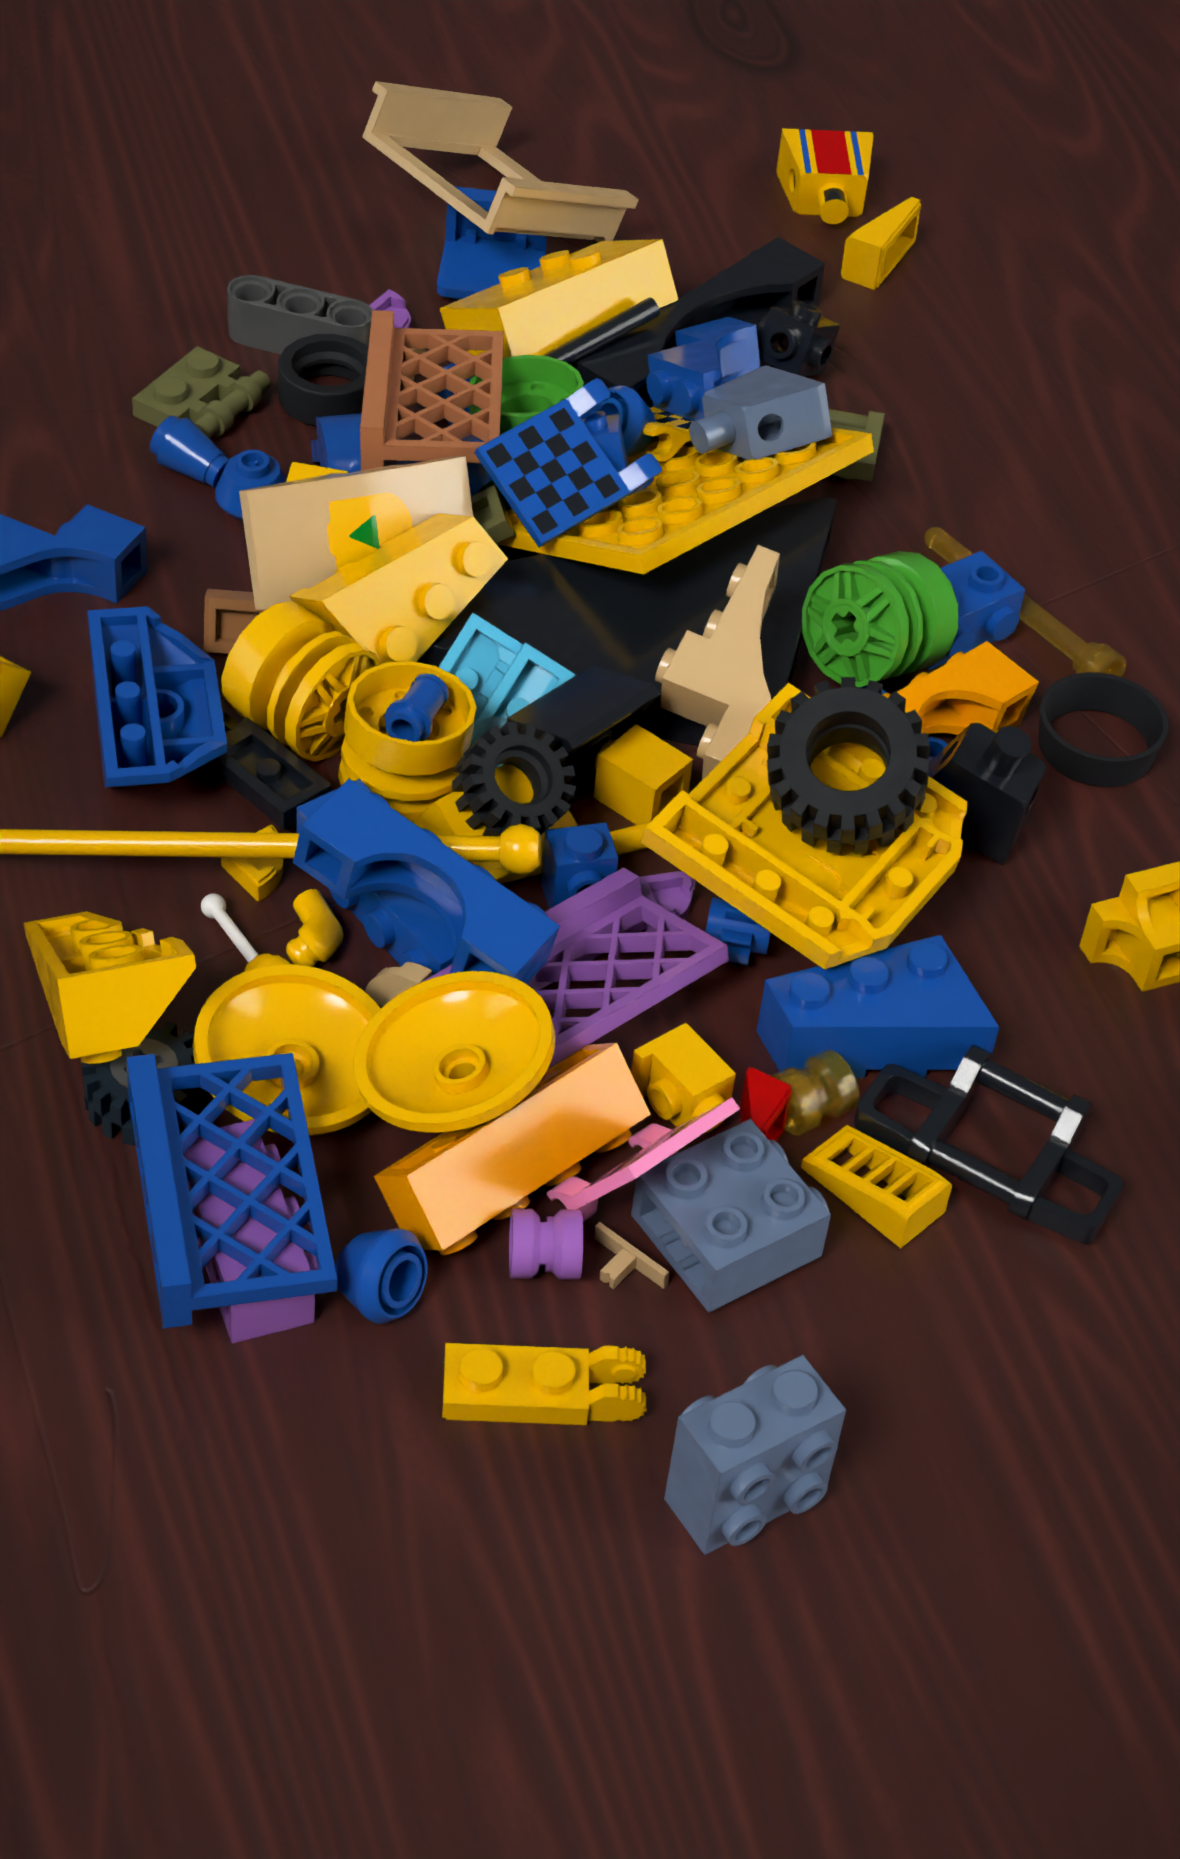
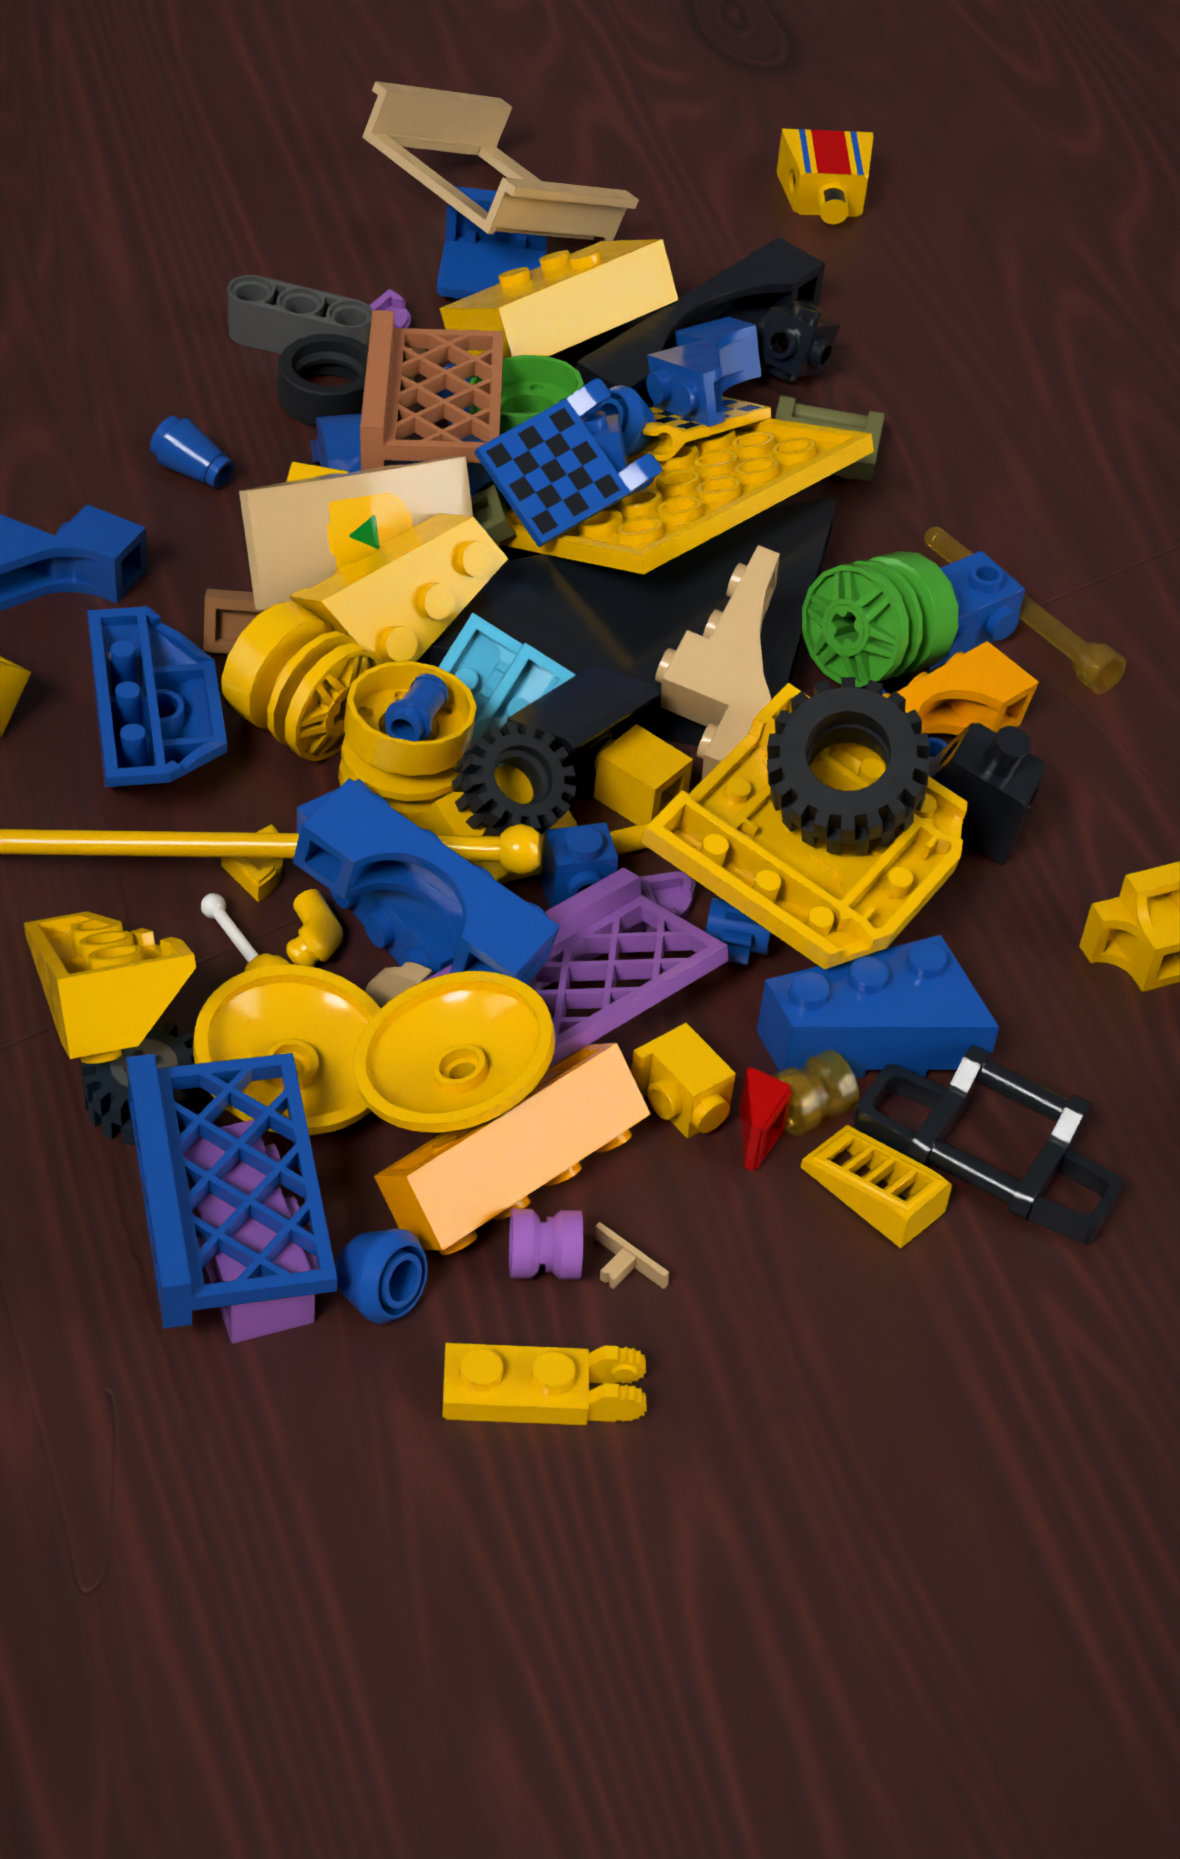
(203, 390): olive plate -> none
(243, 472): blue cone -> none
(266, 772): black hinge -> none
(606, 332): black bar -> none
(657, 1145): bright pink flag -> none
(731, 1214): sand blue brick -> none
(753, 1454): sand blue brick -> none
(762, 414): sand blue torso -> none
(880, 244): yellow slope -> none
(1109, 695): black tyre -> none

